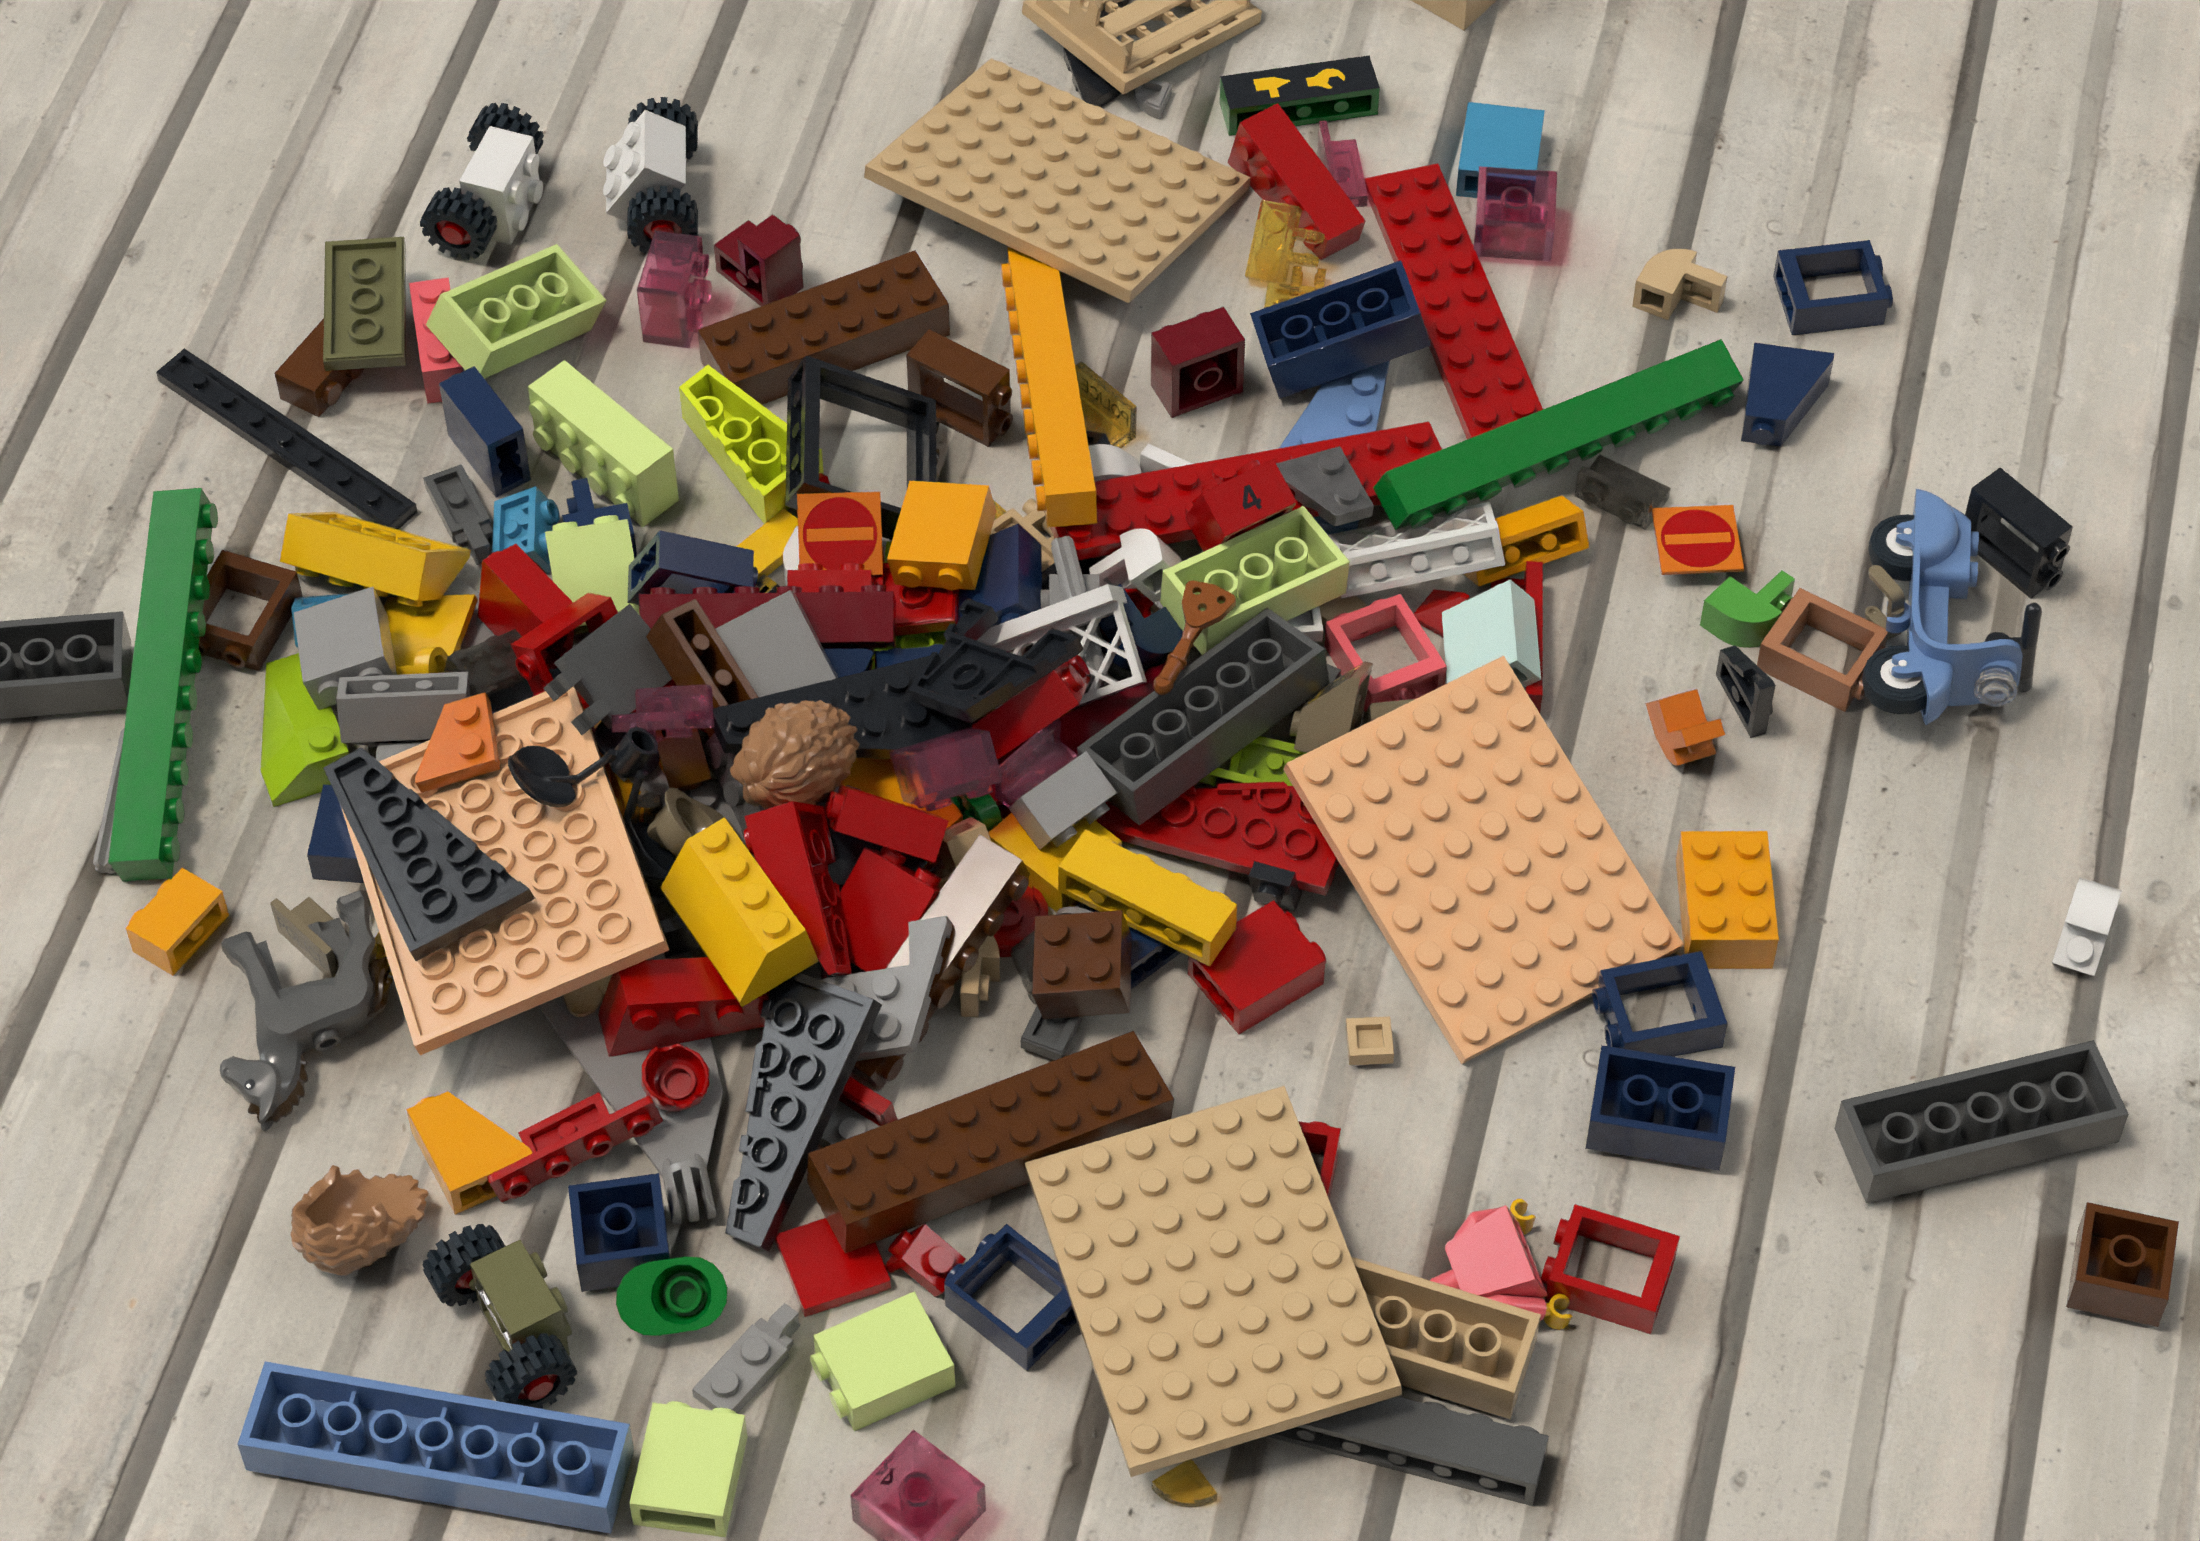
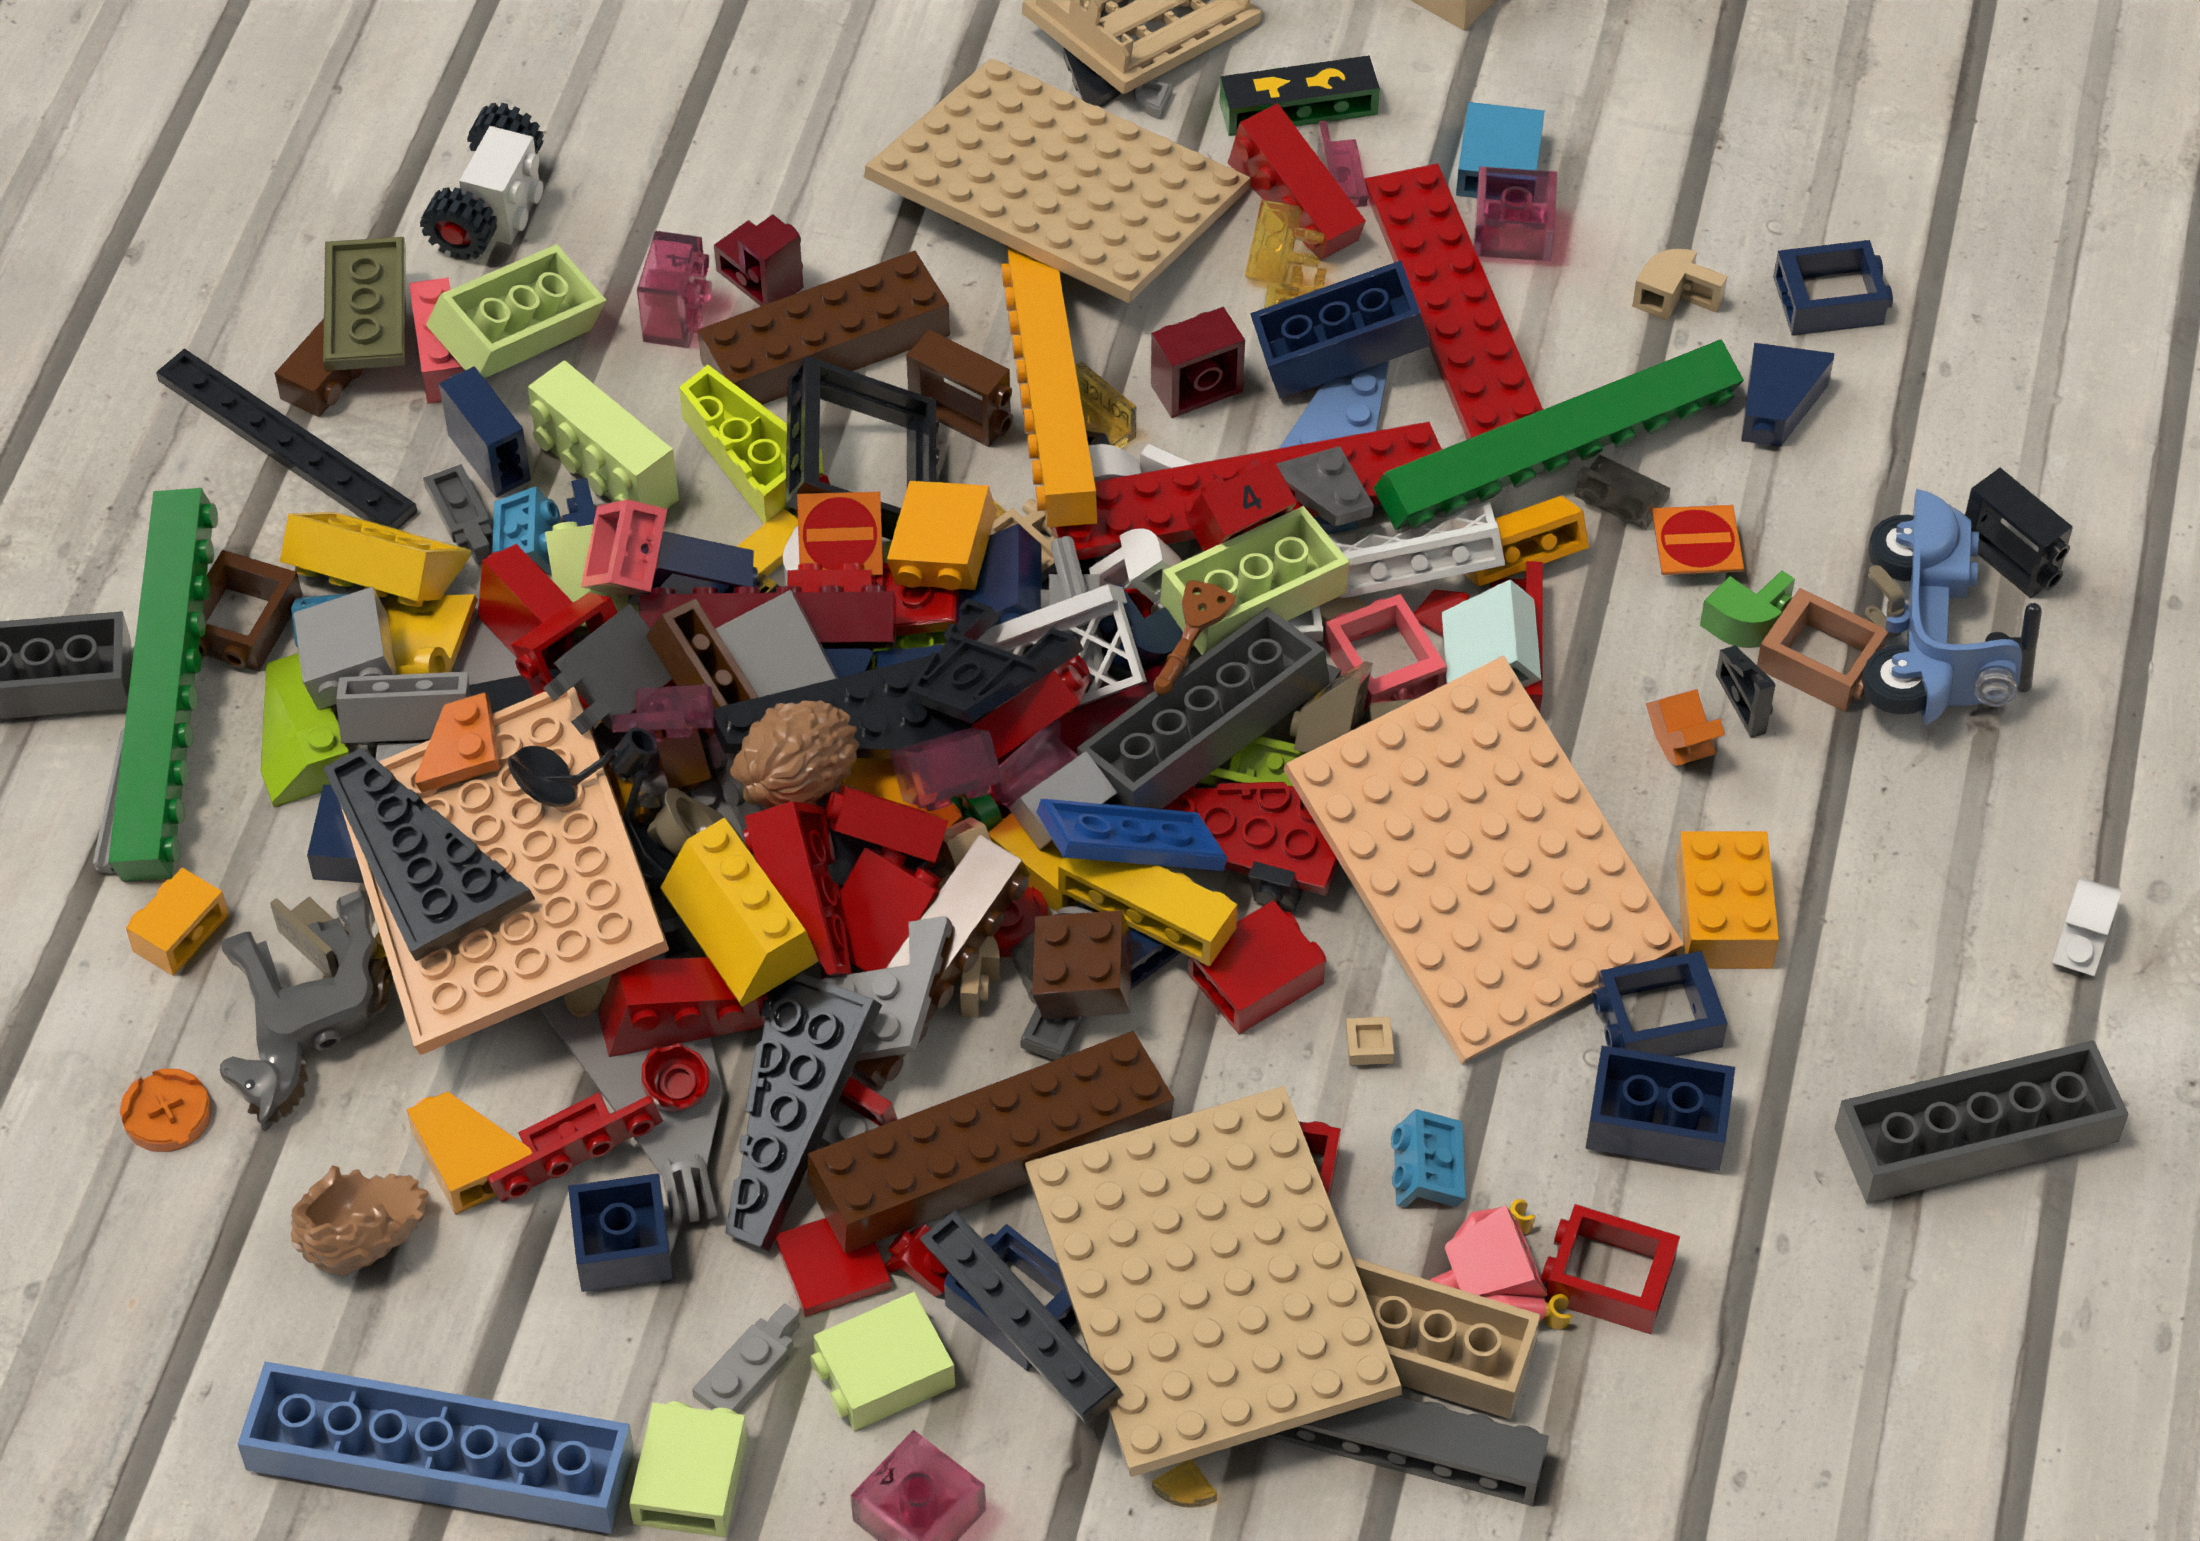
(165, 1110): none -> orange tile
(488, 664): clear smoke bracket -> none
(517, 1307): brick -> none
(614, 551): none -> coral window
(650, 170): brick -> none
(671, 1296): green piece -> none
(1021, 1317): none -> black tile
(1131, 834): none -> blue tile
(1428, 1159): none -> dark azure bracket
(2122, 1264): reddish brown brick -> none

